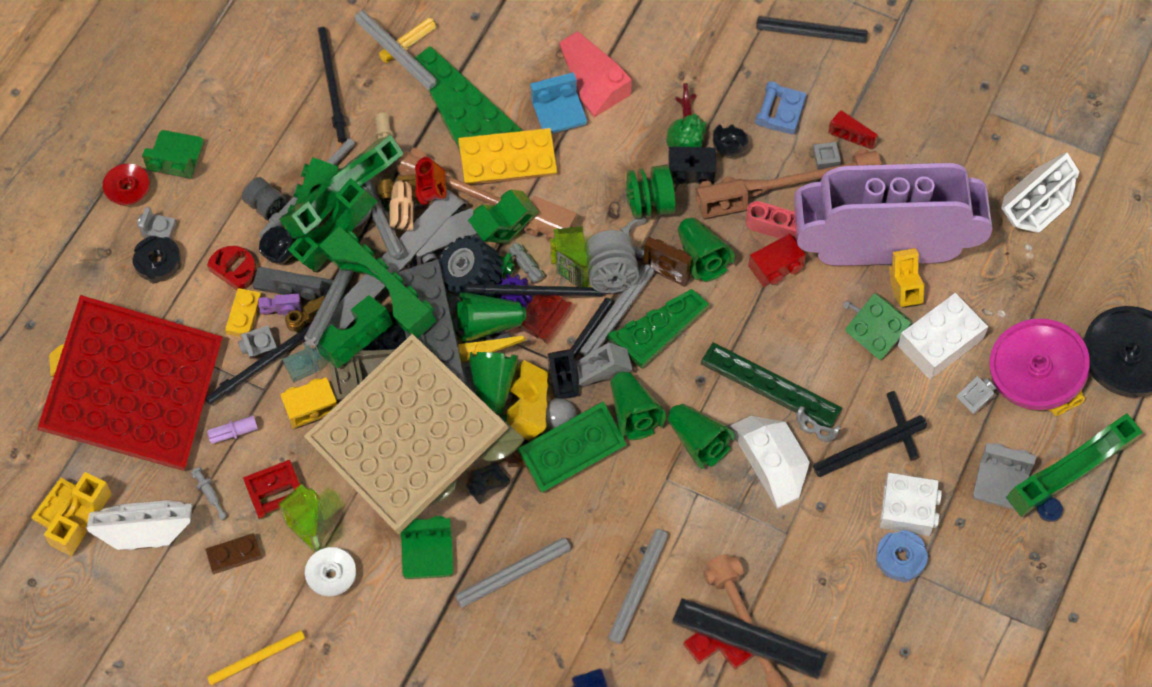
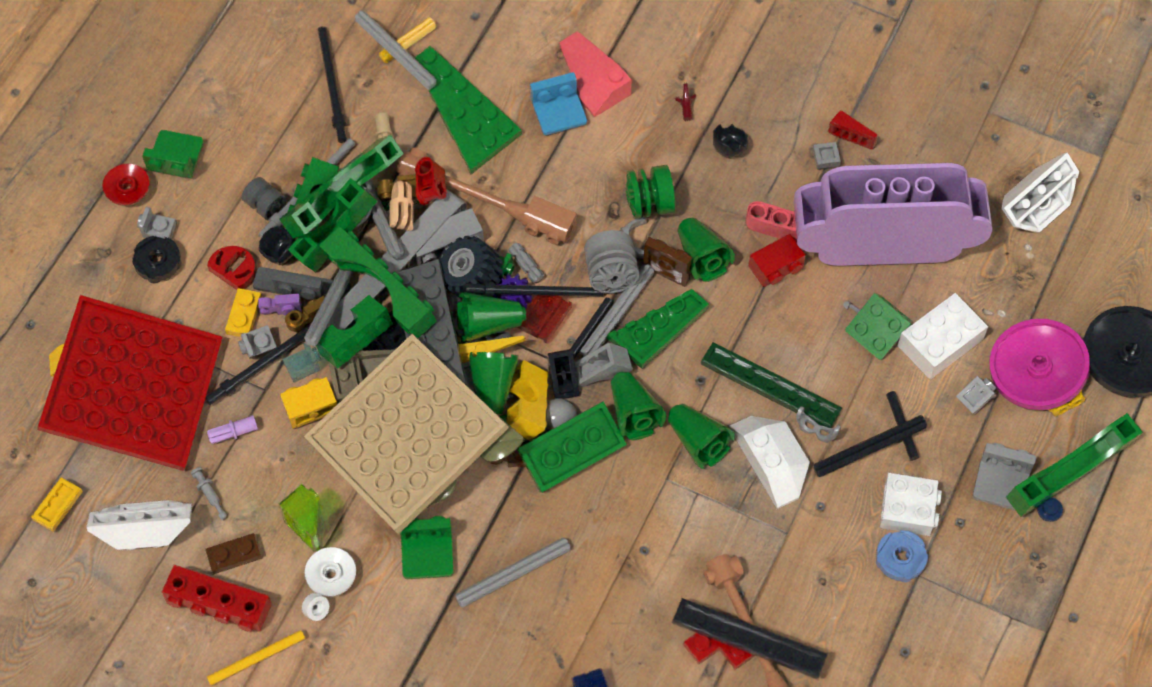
(68, 530): yellow arch -> none
(216, 598): none -> red brick
(269, 482): red plate -> none
(315, 607): none -> white tile
(486, 481): black bracket -> none
(505, 219): green brick -> none
(507, 156): yellow plate -> none
(569, 255): clear neon green slope -> none
(637, 586): light grey axle -> none
(686, 132): green hair -> none
(692, 164): black brick -> none
(733, 194): nougat bar -> none
(788, 109): medium blue plate -> none
(811, 29): black axle -> none
(904, 278): yellow brick -> none

